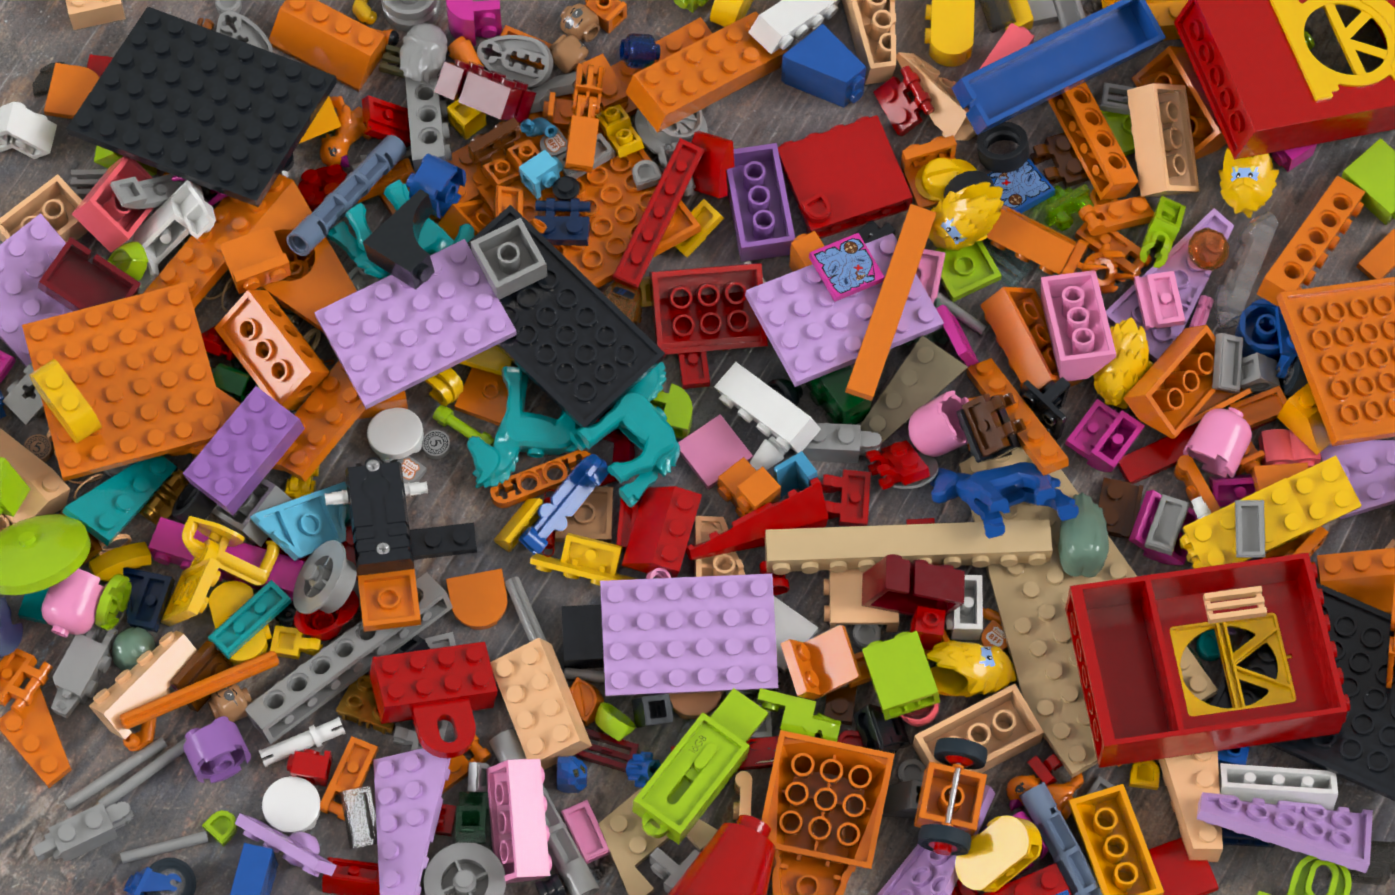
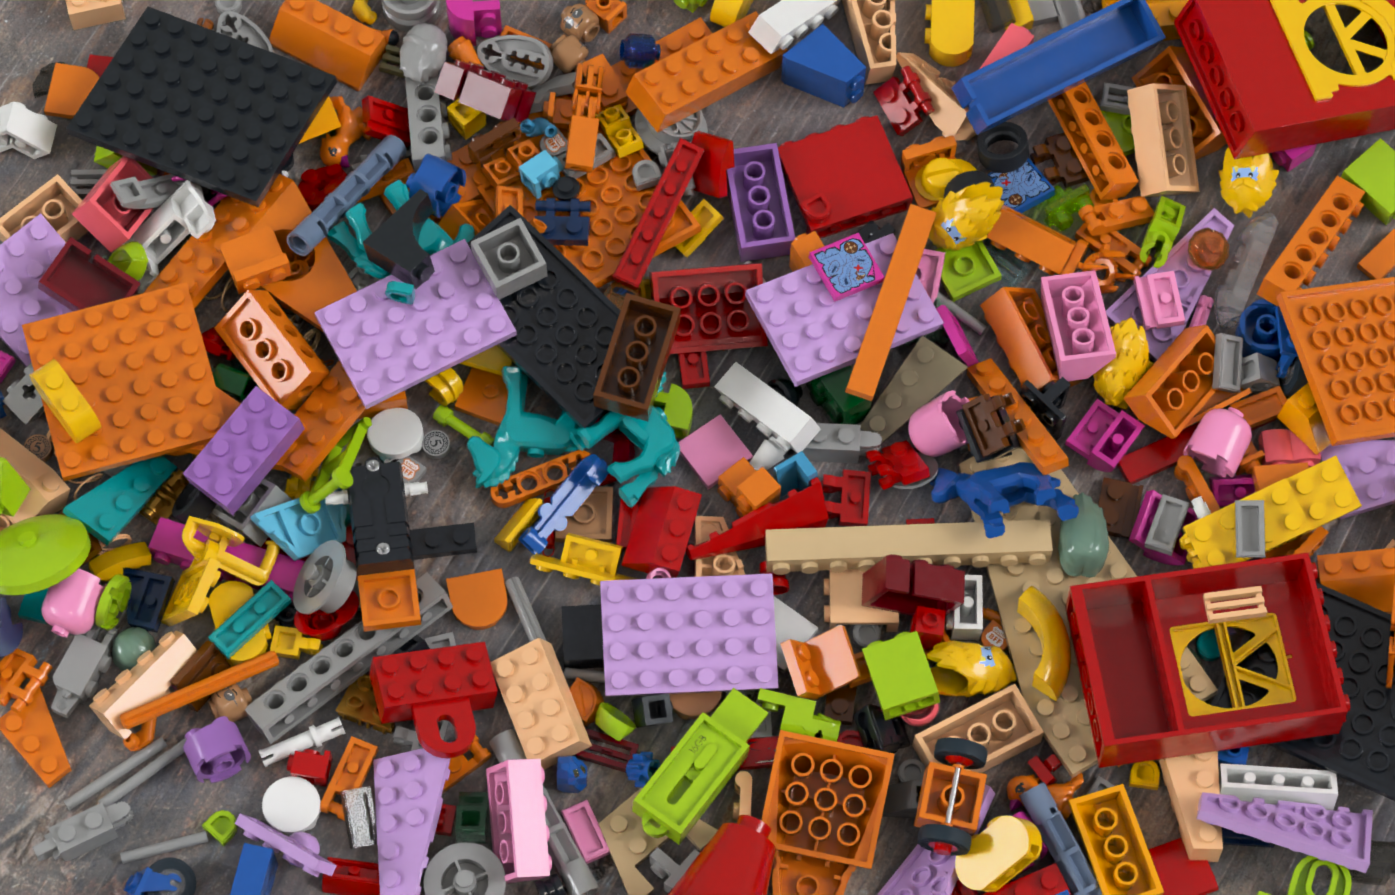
(337, 465): none -> lime piece
(400, 292): none -> teal tile
(477, 777): light grey tile -> none
(636, 357): none -> reddish brown brick
(1056, 649): none -> yellow brick

